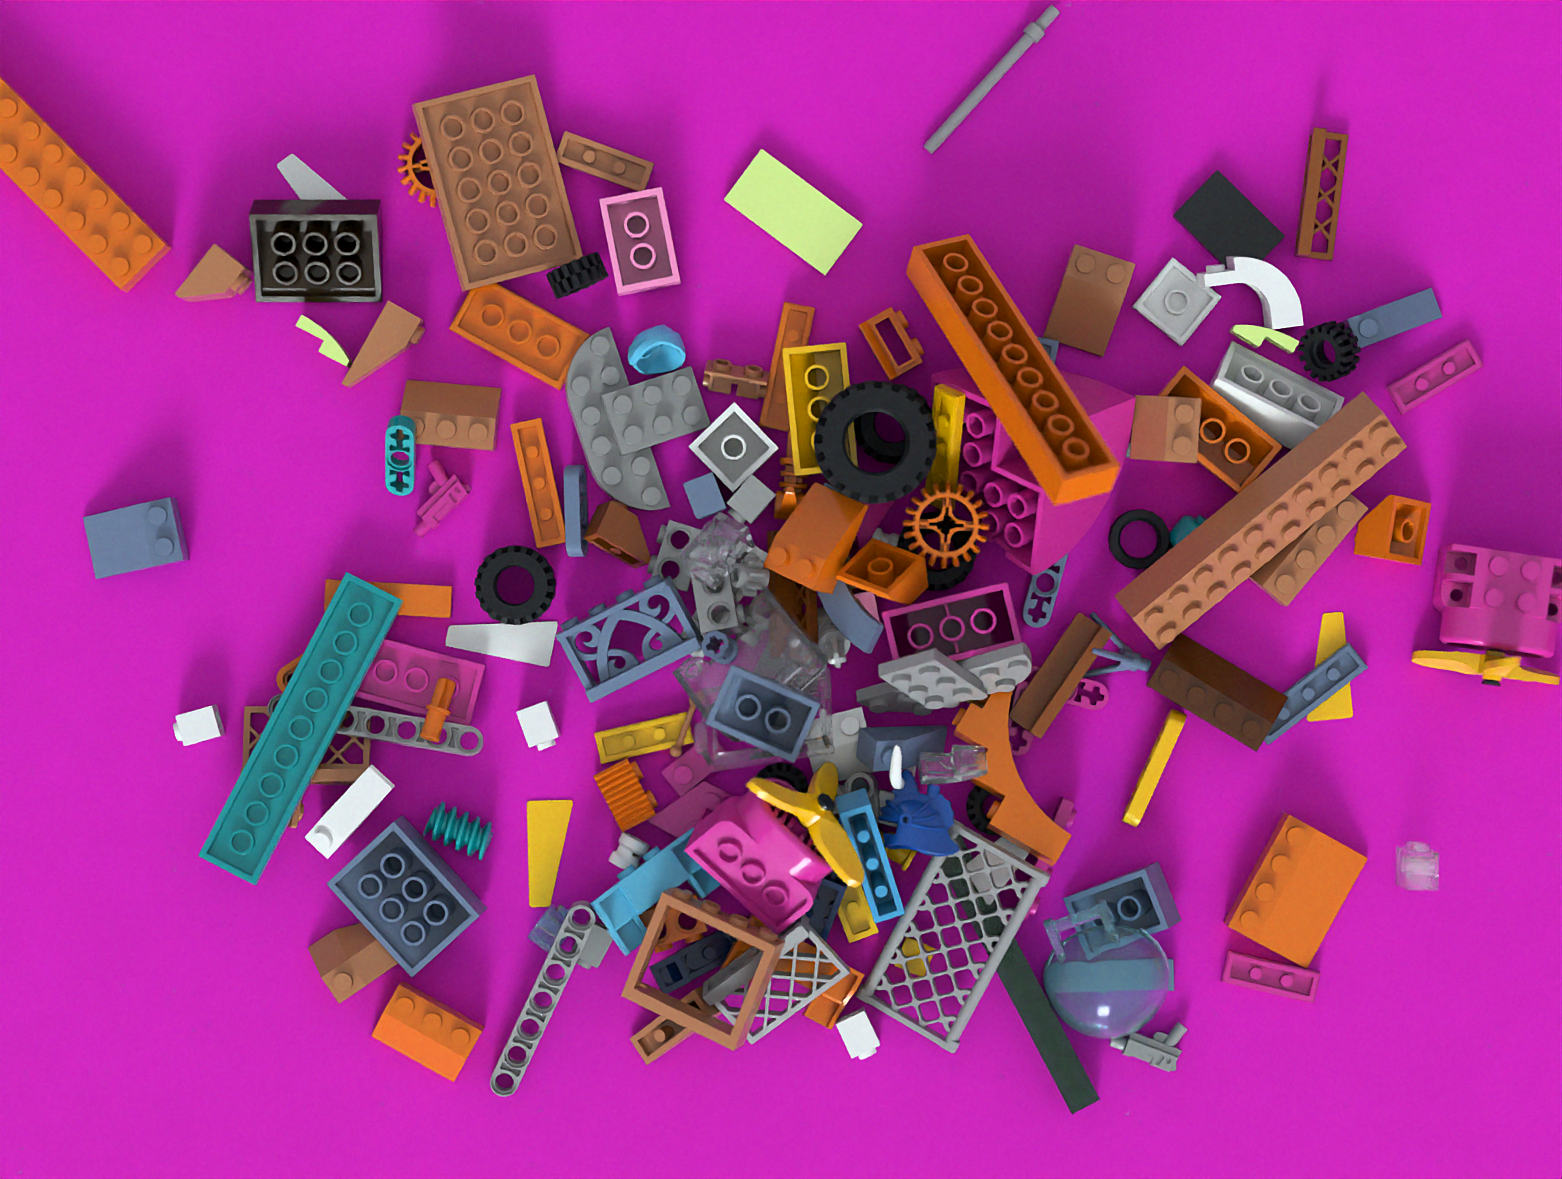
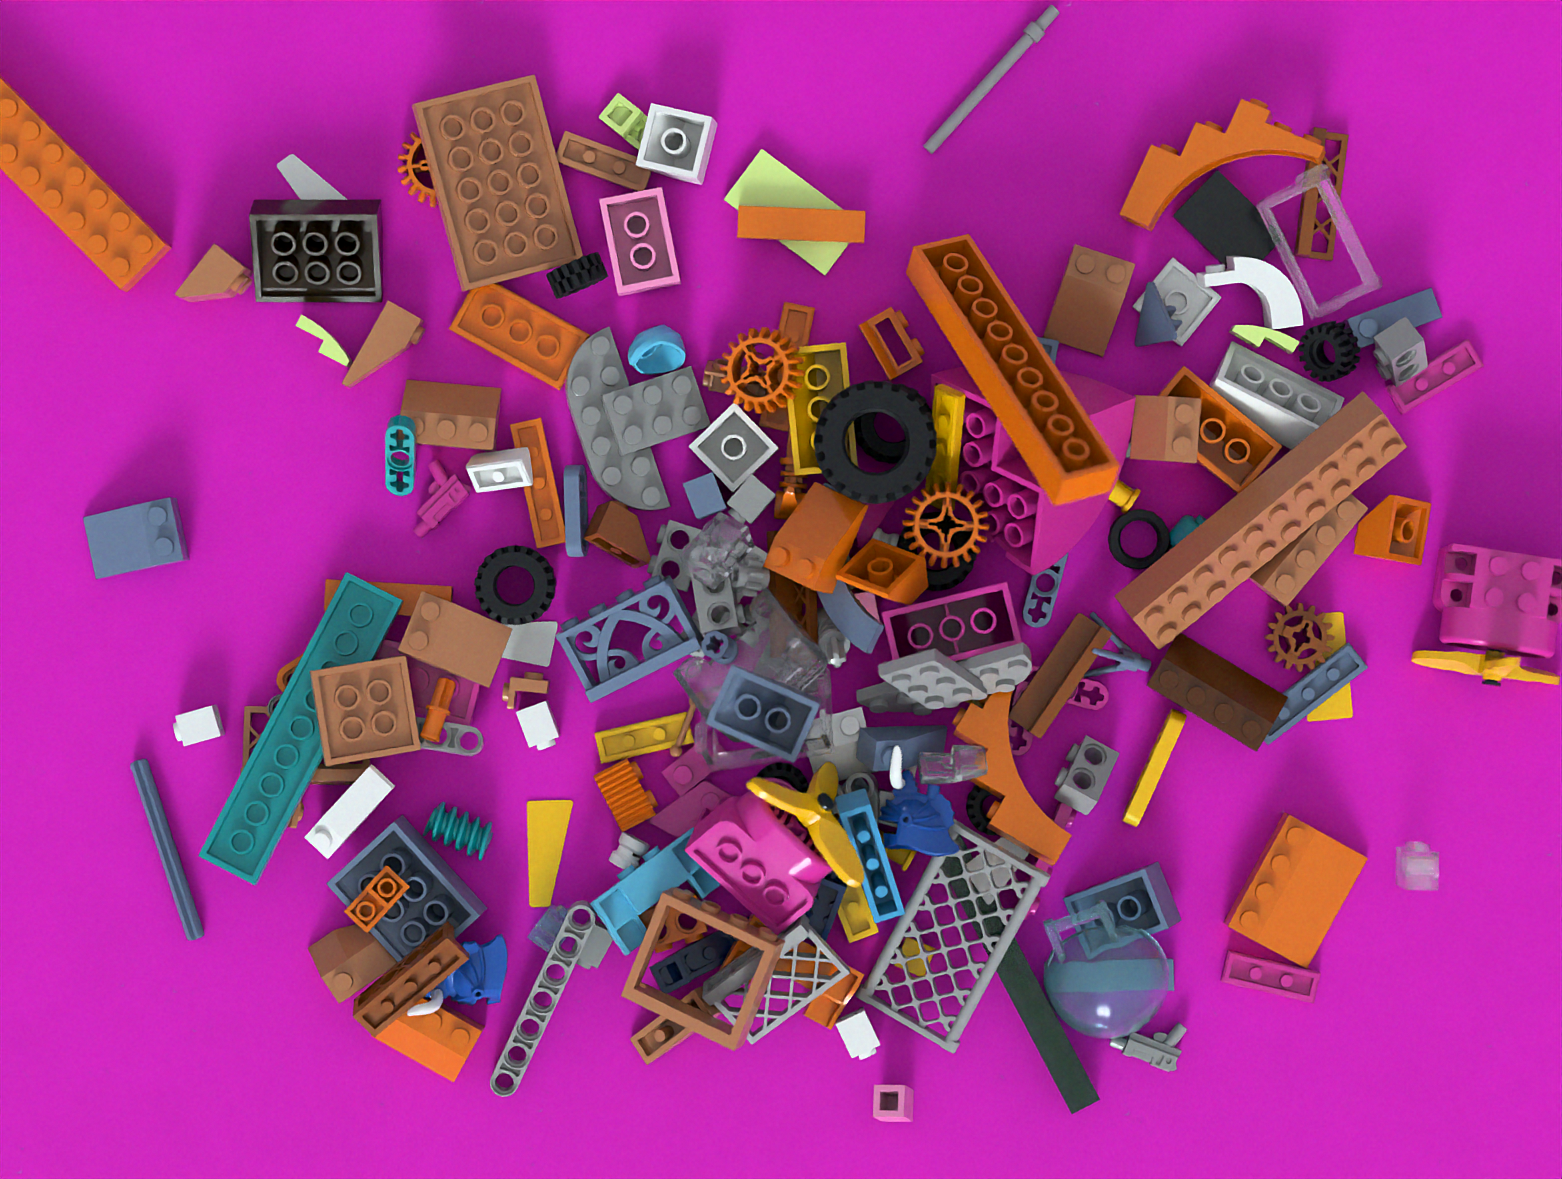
(167, 849): none -> sand blue axle
(365, 710): none -> nougat plate
(377, 899): none -> orange slope
(409, 980): none -> dark orange fence
(455, 639): none -> nougat slope
(476, 978): none -> blue helmet
(500, 470): none -> white slope
(530, 683): none -> nougat bracket
(625, 120): none -> yellowish green slope
(677, 143): none -> slope
(769, 381): none -> orange gear
(801, 224): none -> orange tile
(893, 1103): none -> bright pink brick
(1086, 775): none -> light grey brick
(1123, 495): none -> yellow bush
(1155, 321): none -> sand blue piece
(1248, 135): none -> orange arch
(1305, 623): none -> dark orange gear
(1319, 177): none -> clear piece
(1400, 352): none -> light grey brick

